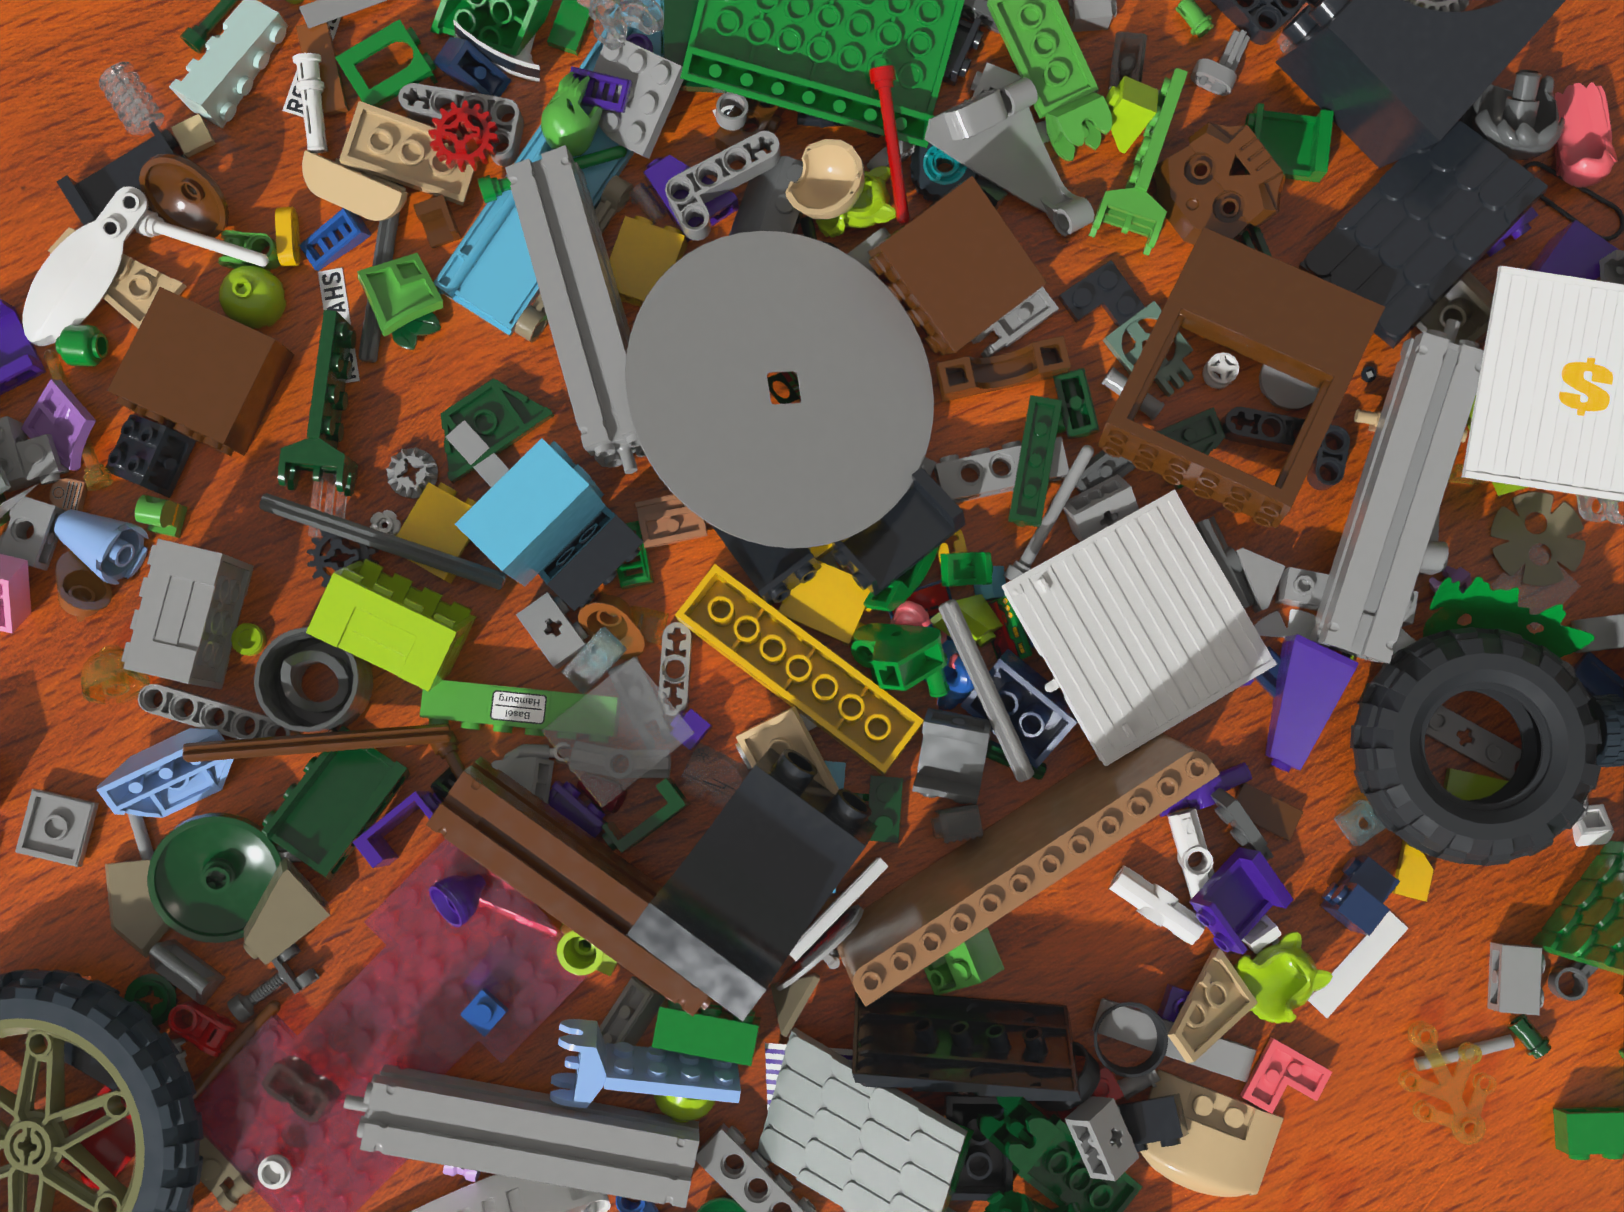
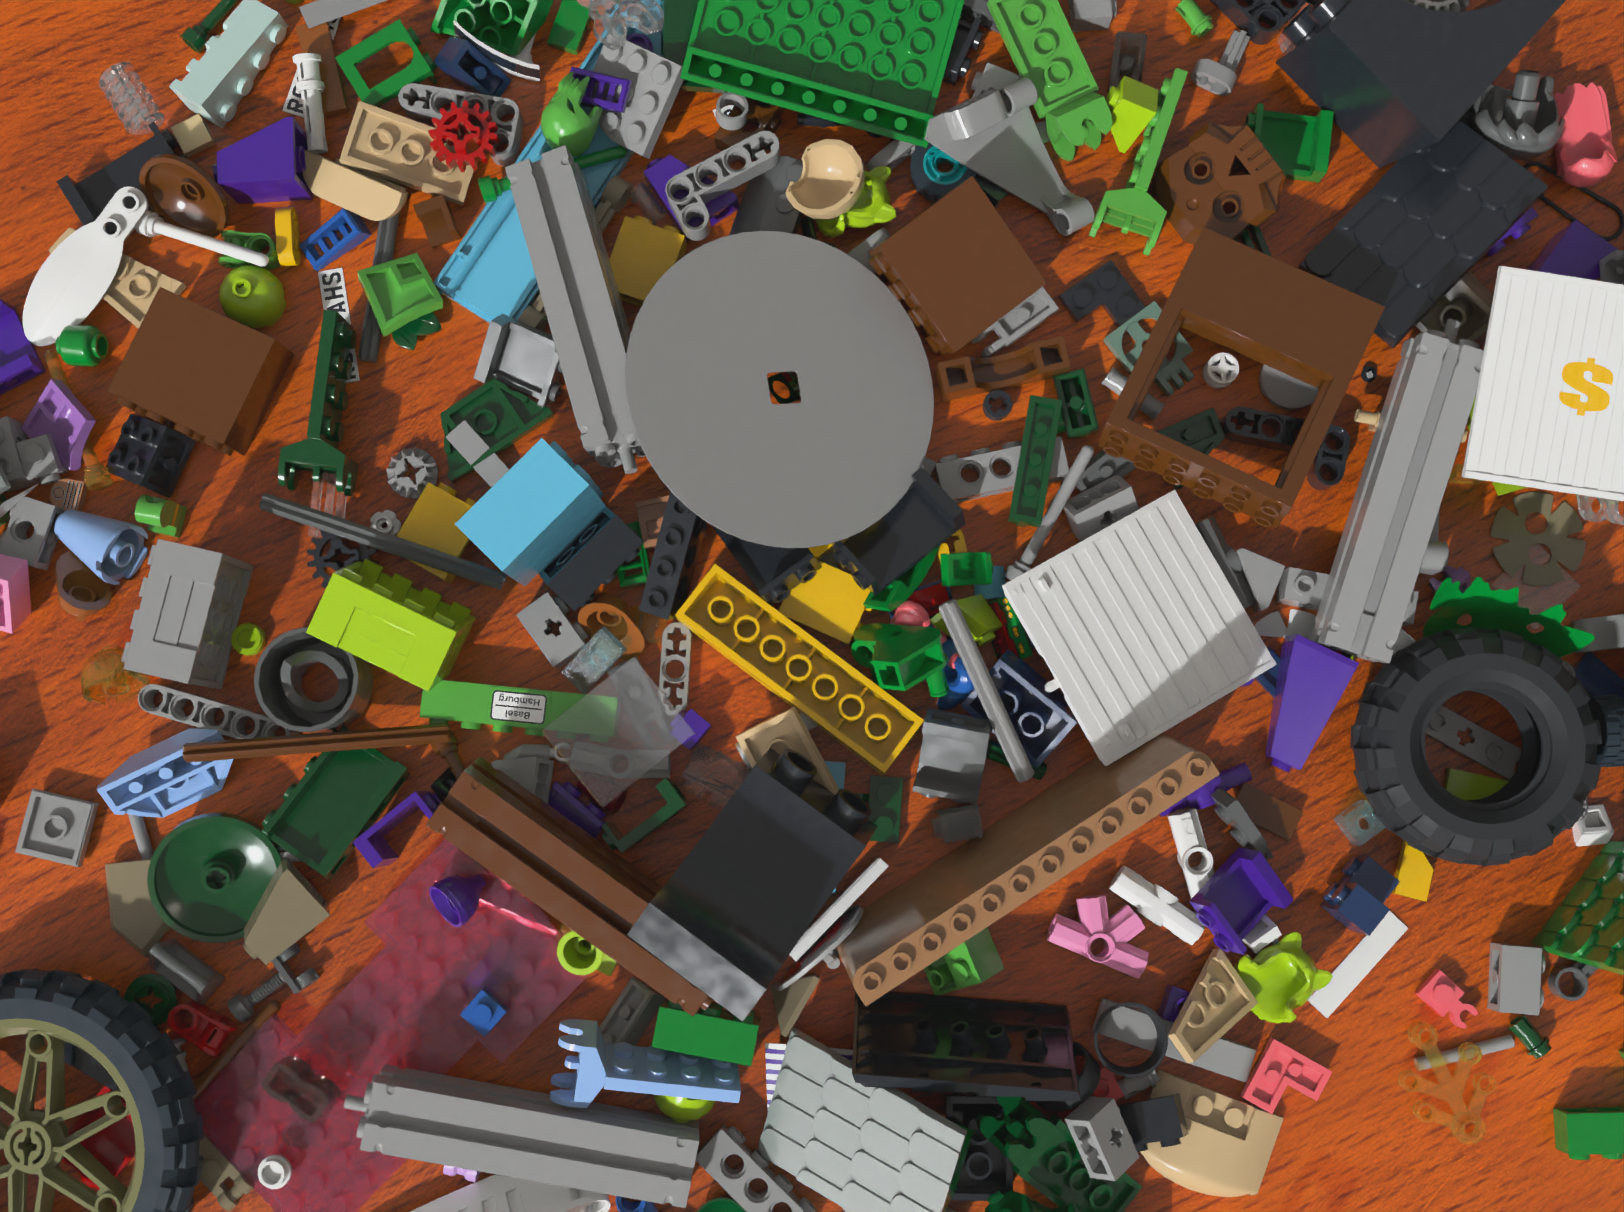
(265, 165): none -> dark purple slope
(521, 359): none -> panel
(673, 560): none -> black brick
(883, 79): red piece -> none
(1000, 414): none -> black bush
(1096, 924): none -> bright pink piece
(1443, 996): none -> coral plate

